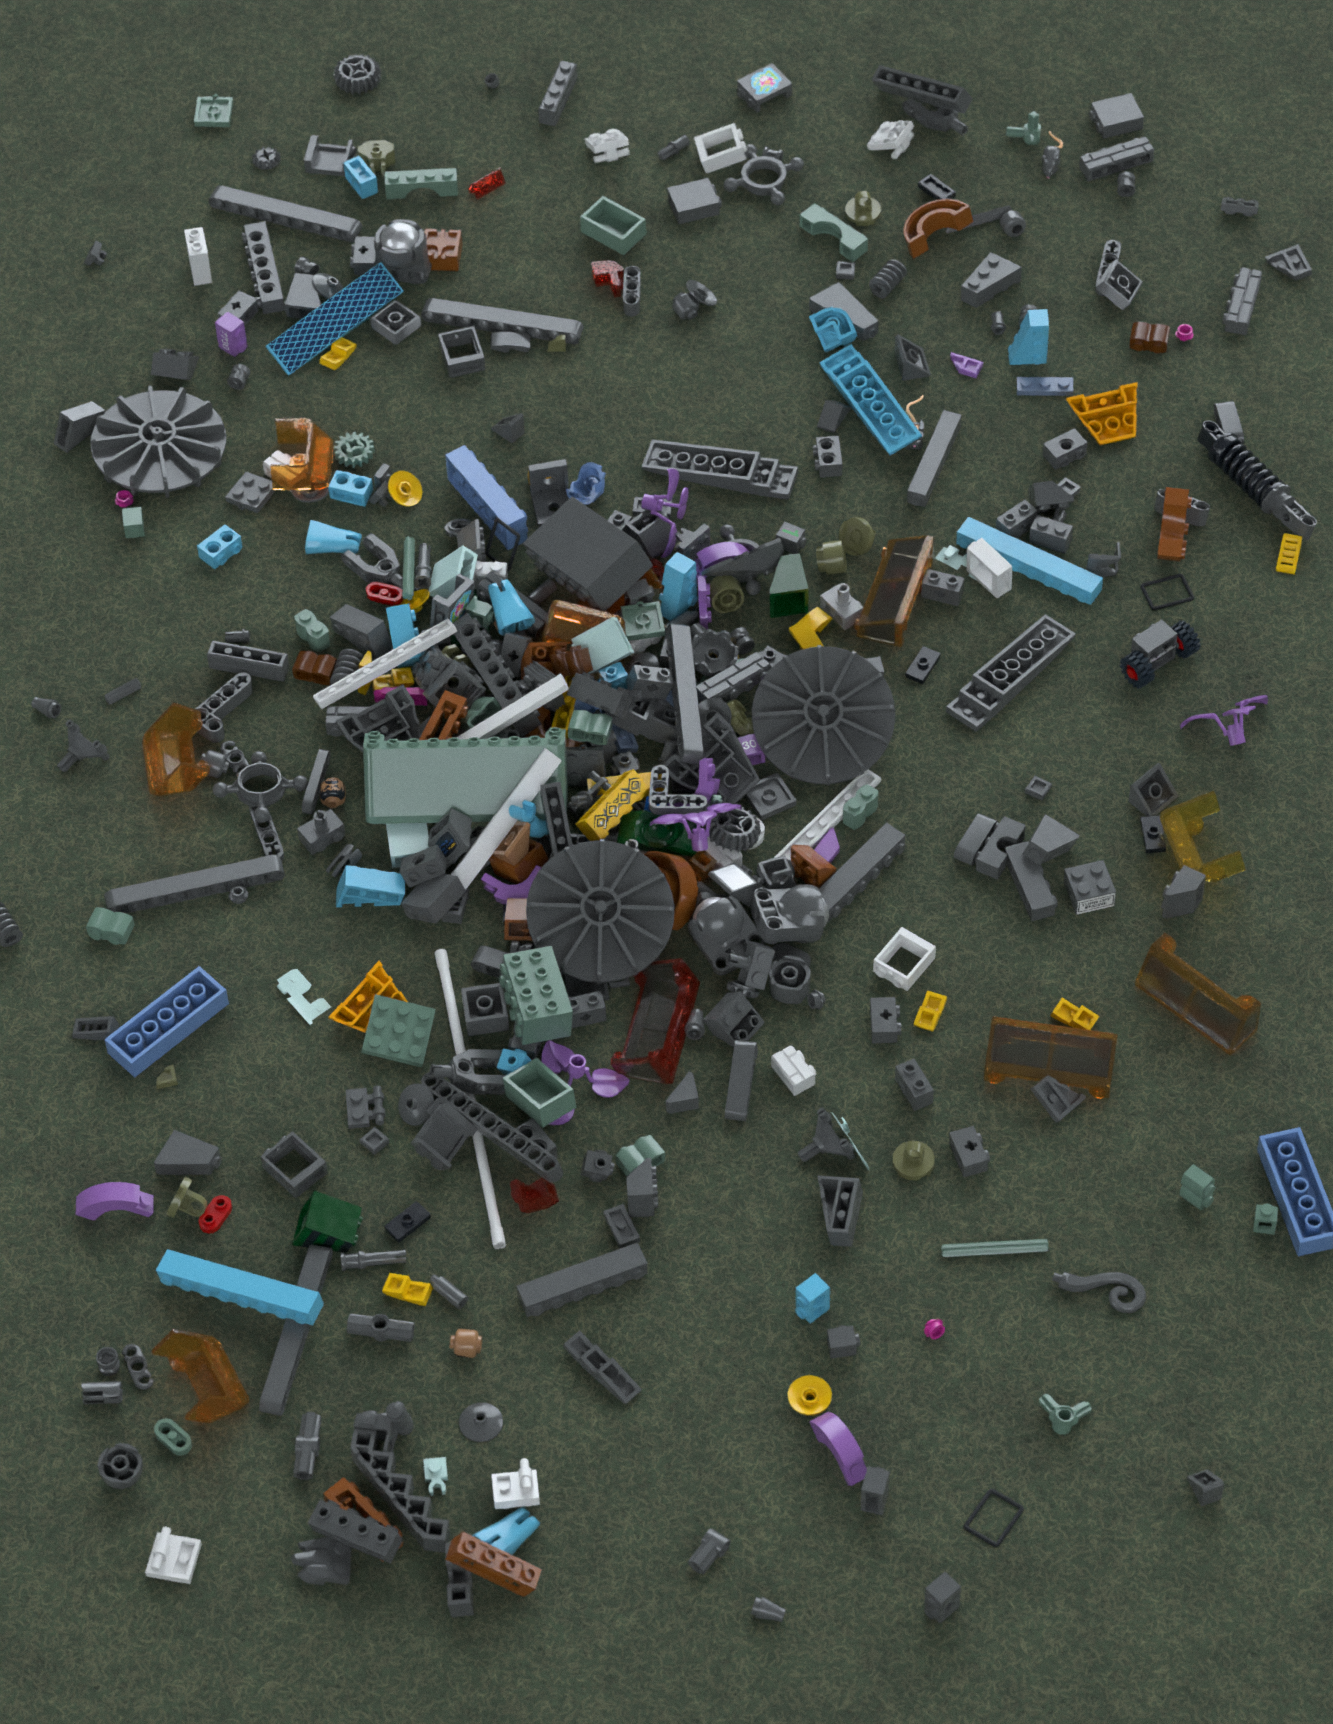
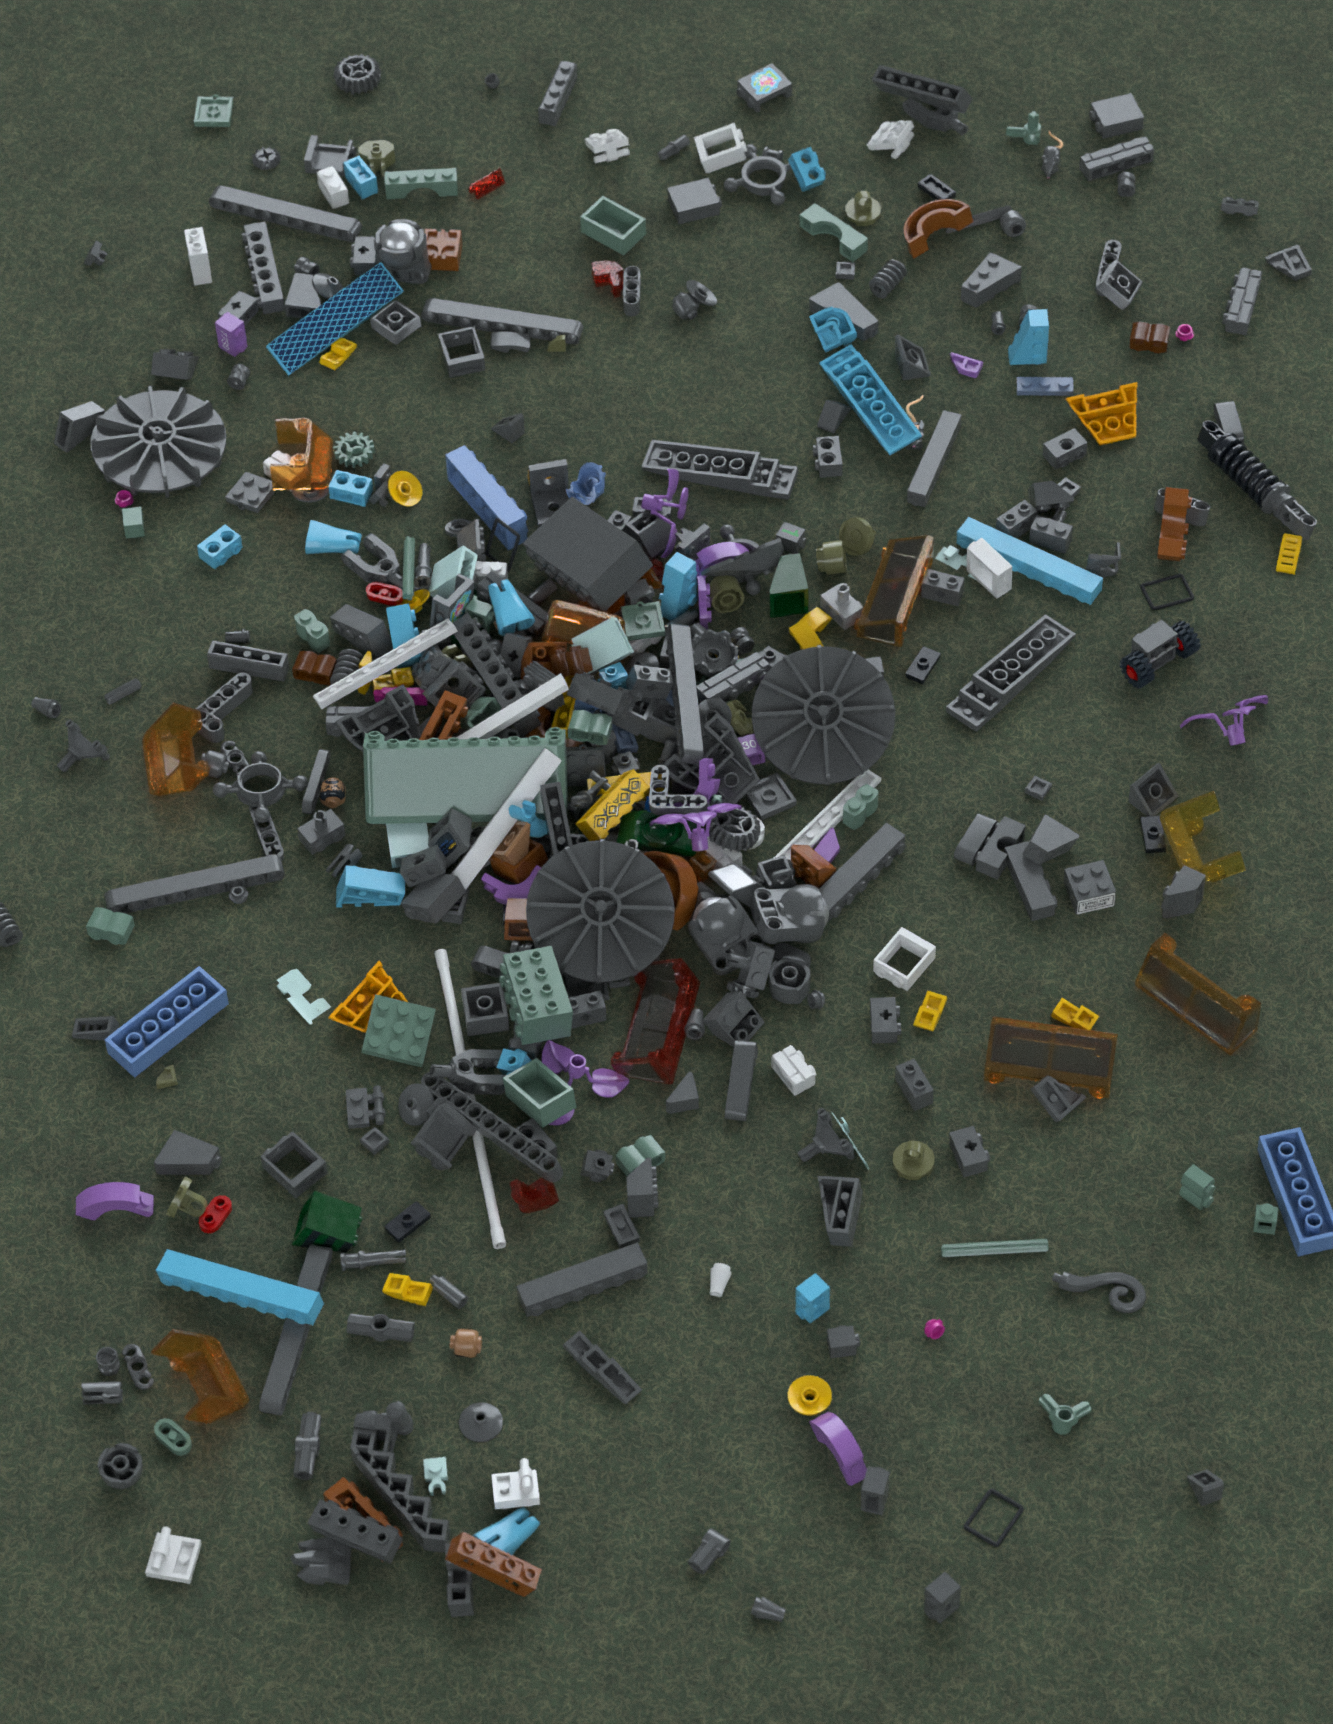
(332, 187): none -> white brick
(719, 1278): none -> white cone
(802, 169): none -> medium azure brick

